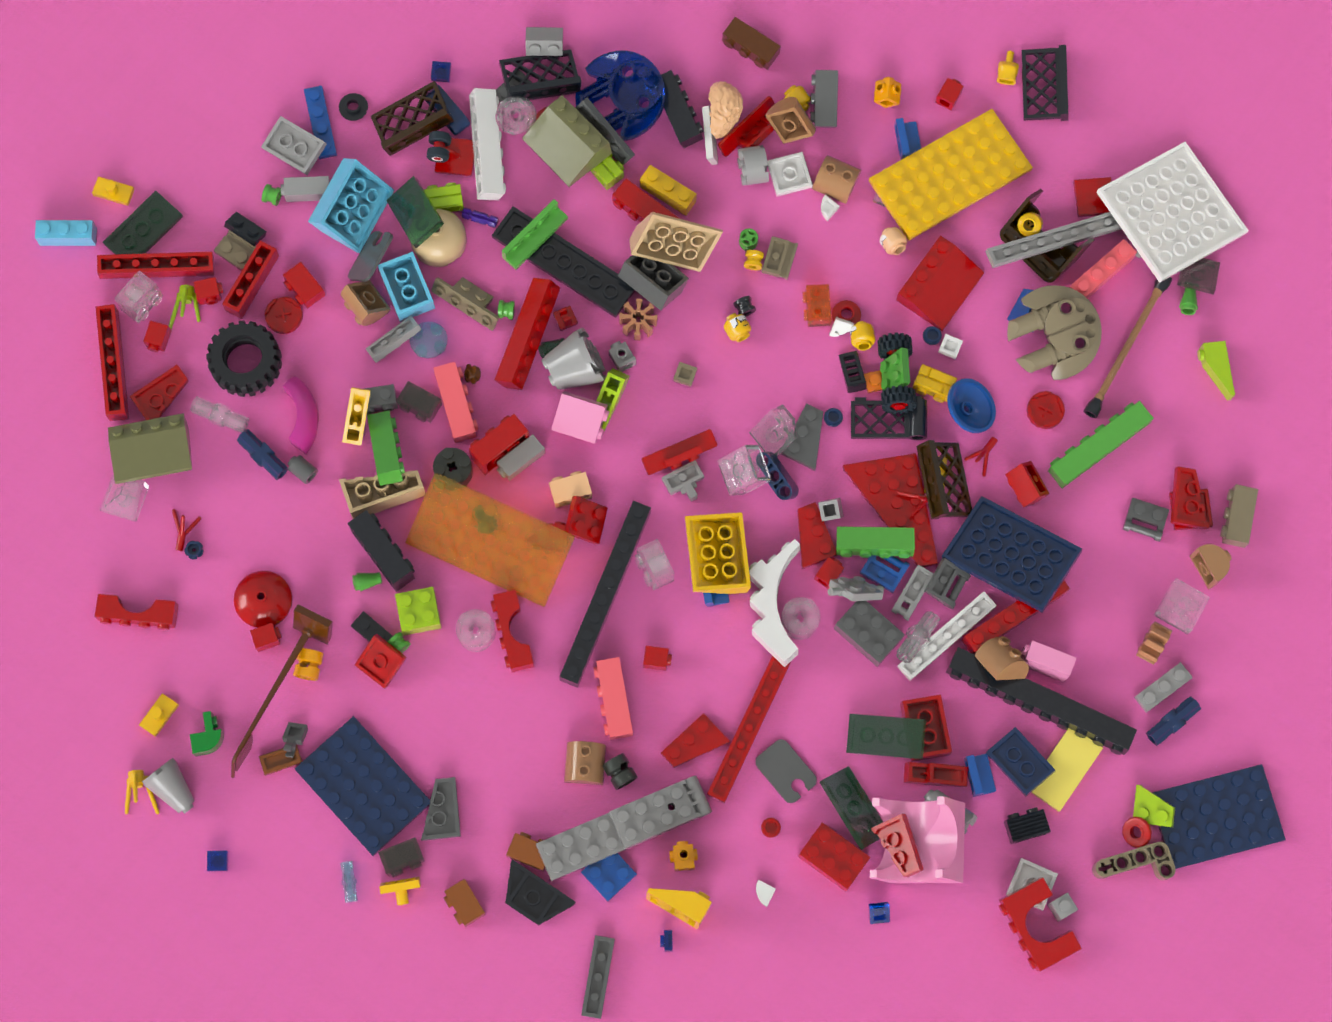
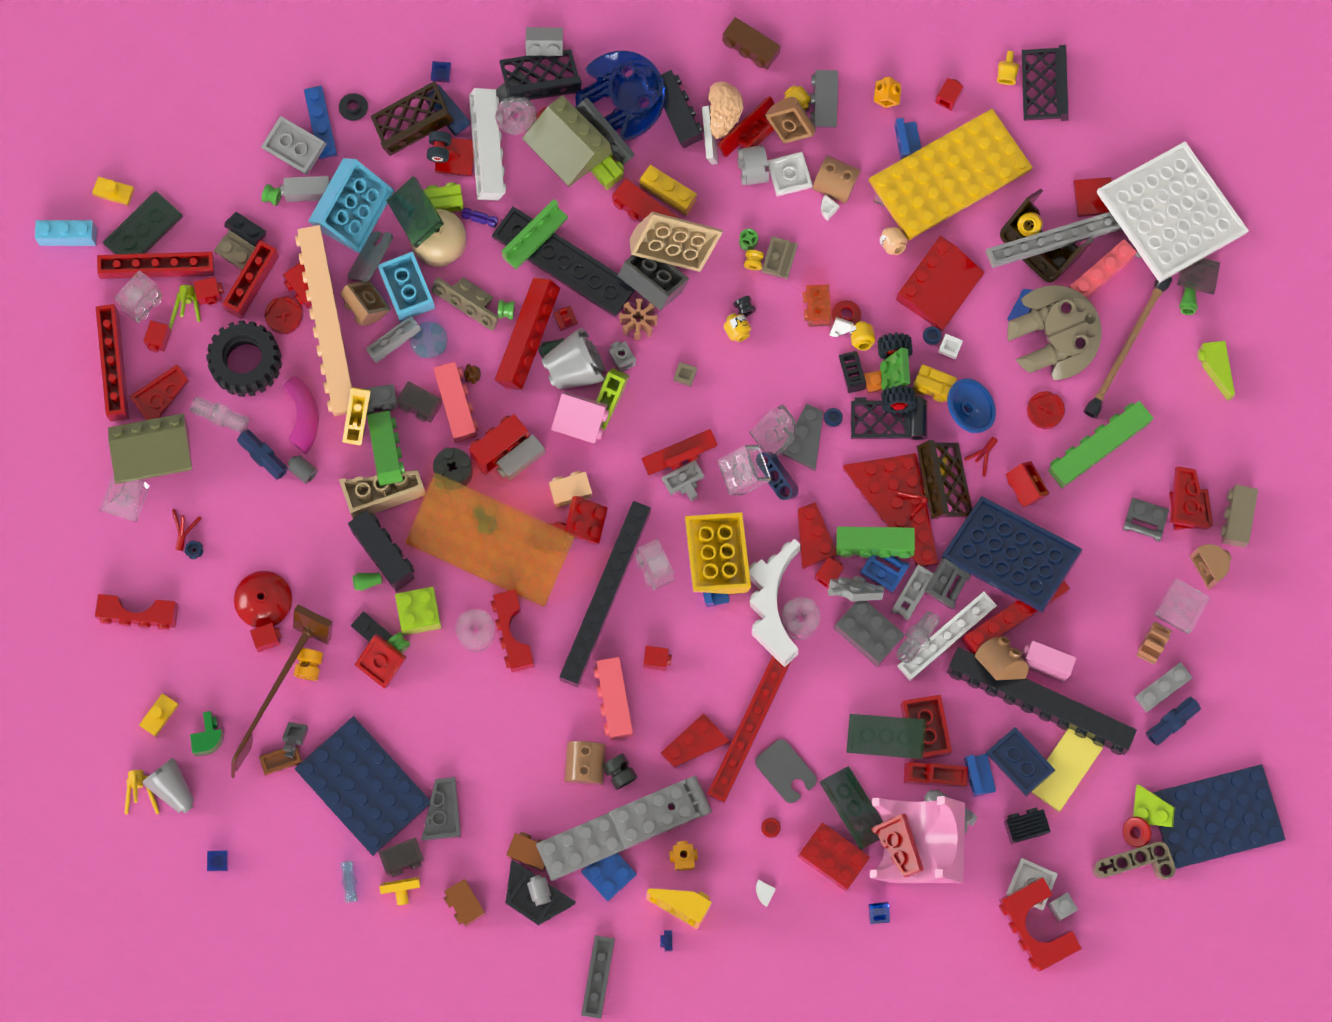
(326, 318): none -> light nougat brick
(539, 890): none -> light grey brick
(831, 509): light grey brick -> none

